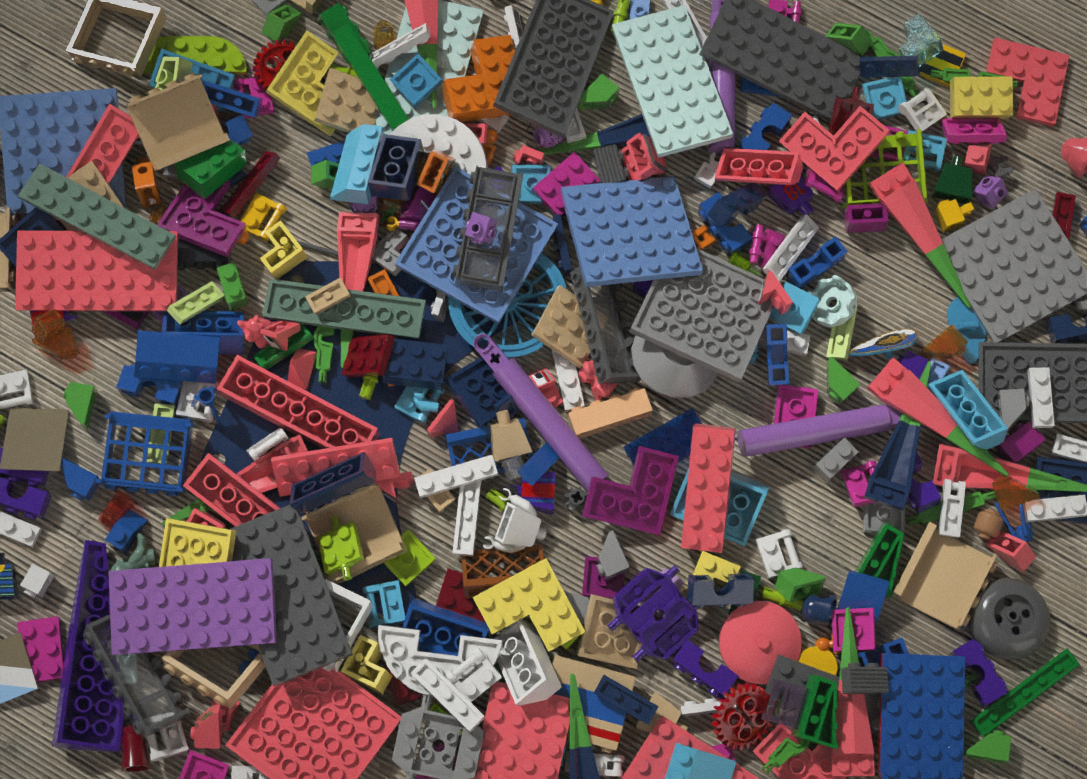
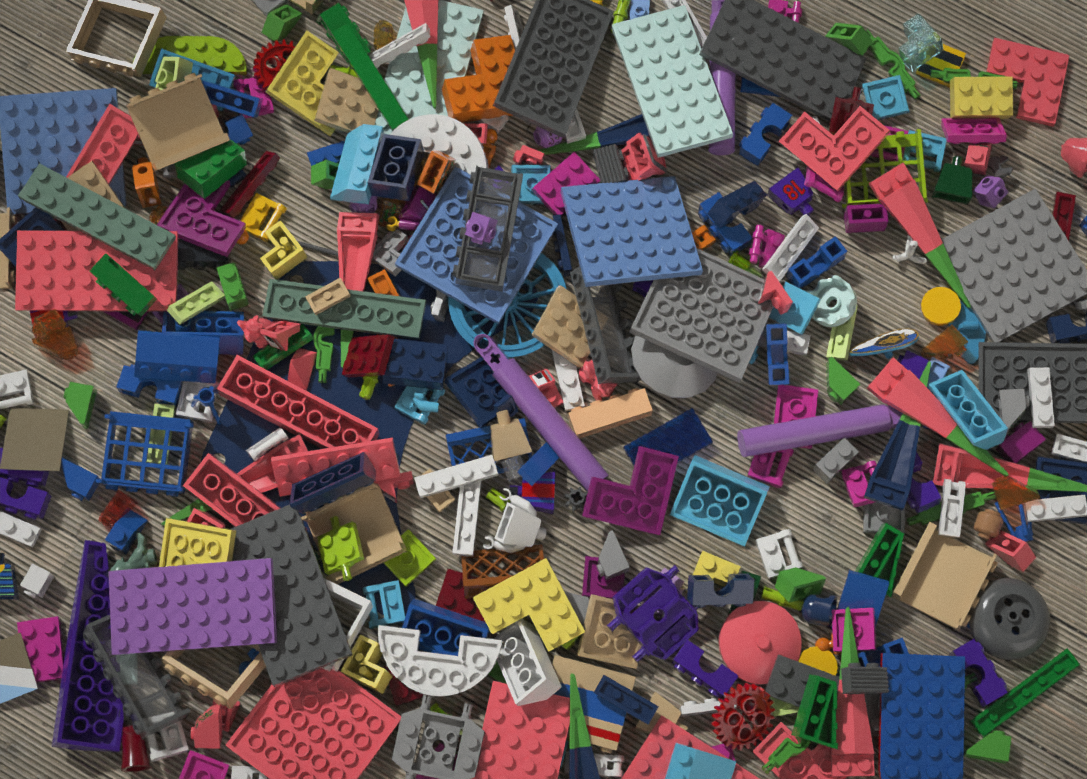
(122, 285): none -> green wedge
(416, 80): dark azure tile -> none
(445, 422): coral slope -> none
(448, 695): white plate -> none
(479, 680): white plate -> none
(599, 94): bright green slope -> none
(707, 172): white plate -> none
(708, 488): coral brick -> none
(759, 166): coral slope -> none
(762, 465): none -> dark pink plate
(791, 704): clear purple plate -> none
(889, 66): dark blue plate -> none
(909, 253): none -> white piece
(925, 116): white plate -> none
(940, 306): none -> yellow tile
(951, 215): yellow brick -> none

